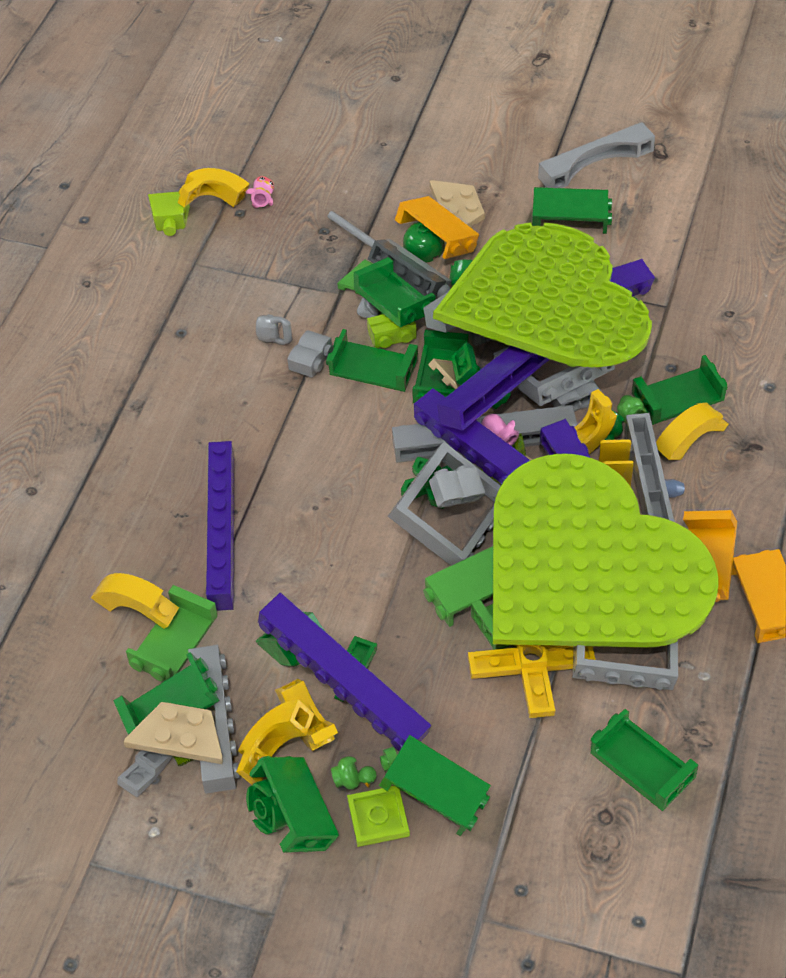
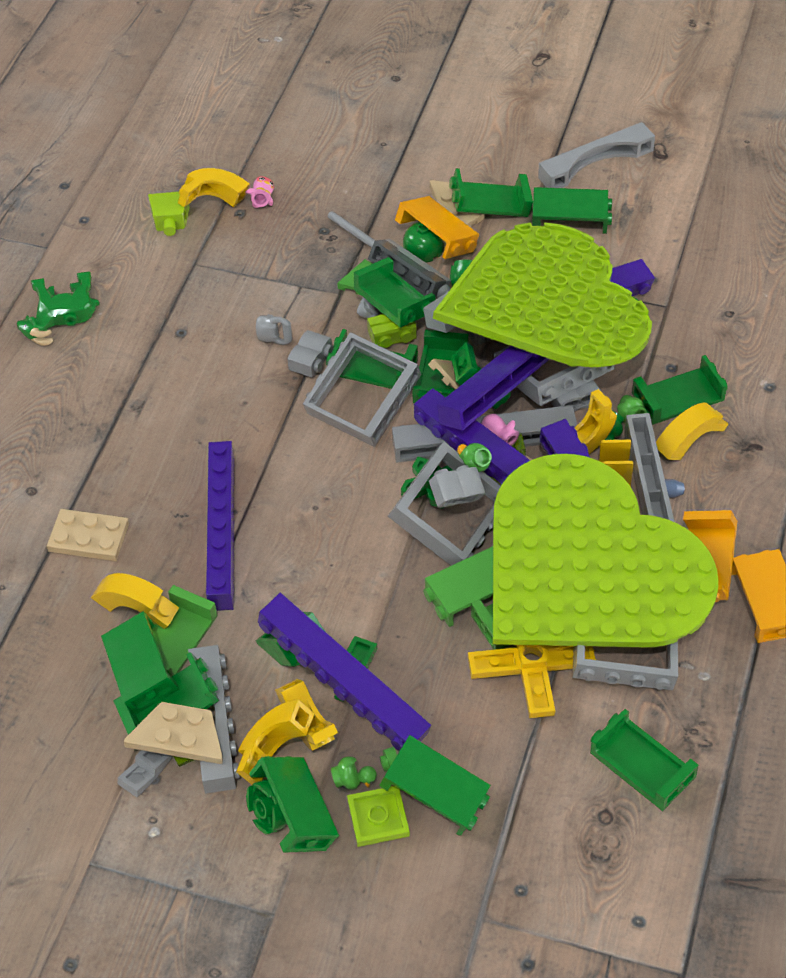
(59, 308): none -> green animal
(88, 534): none -> tan plate
(138, 663): none -> green panel
(390, 405): none -> light grey window
(475, 456): none -> bright green animal
(491, 198): none -> green panel

